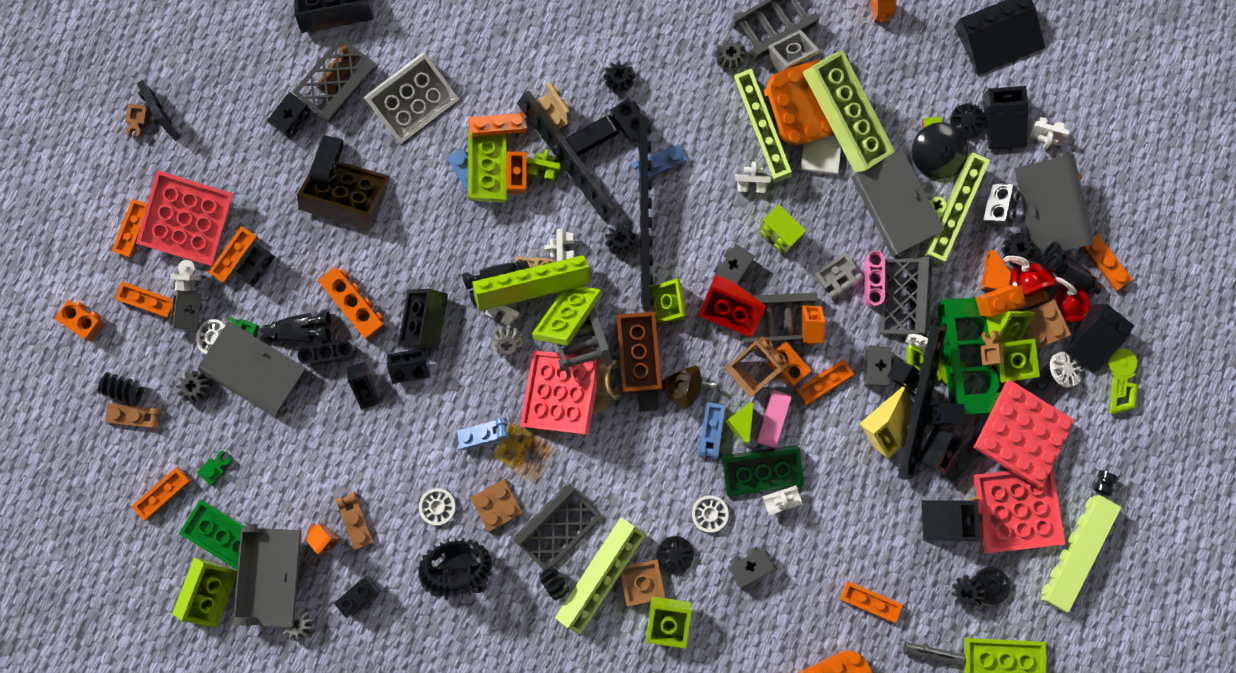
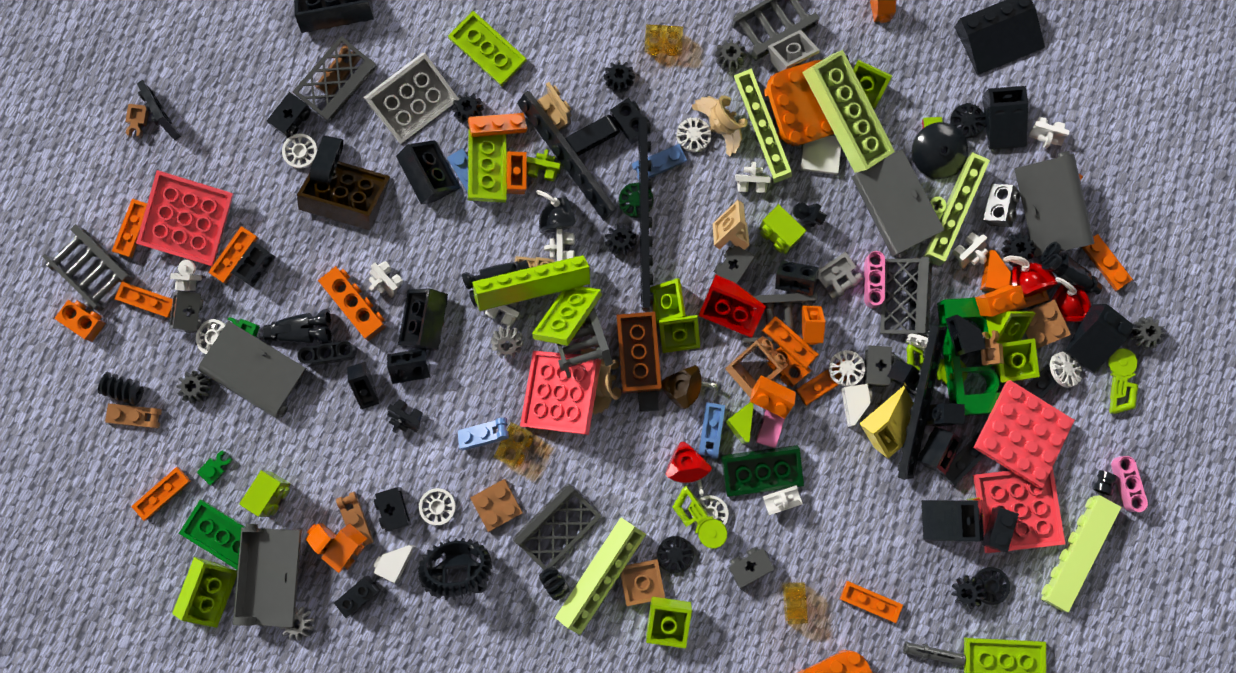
(94, 249): none -> dark grey fence
(265, 494): none -> lime brick
(299, 151): none -> white wheel
(344, 548): none -> orange brick
(382, 282): none -> white hips
(393, 498): none -> black brick
(393, 563): none -> white slope
(402, 420): none -> black hips
(427, 171): none -> black slope
(466, 101): none -> black gear
(487, 48): none -> lime plate
(555, 214): none -> black hat
(633, 199): none -> dark green wheel
(663, 34): none -> clear yellow brick
(679, 334): none -> lime slope
(687, 466): none -> red hat
(693, 134): none -> white wheel
(710, 531): none -> lime piece
(722, 120): none -> tan helmet
(731, 227): none -> tan bracket
(773, 397): none -> orange brick
(790, 342): none -> orange tile
(795, 602): none -> clear yellow brick
(797, 278): none -> black brick
(809, 215): none -> black hips
(846, 368): none -> white wheel
(856, 401): none -> white slope
(872, 81): none -> lime slope
(964, 336): none -> black slope
(974, 253): none -> white hips
(1000, 529): none -> black brick
(1136, 491): none -> bright pink beam
(1153, 328): none -> dark grey gear

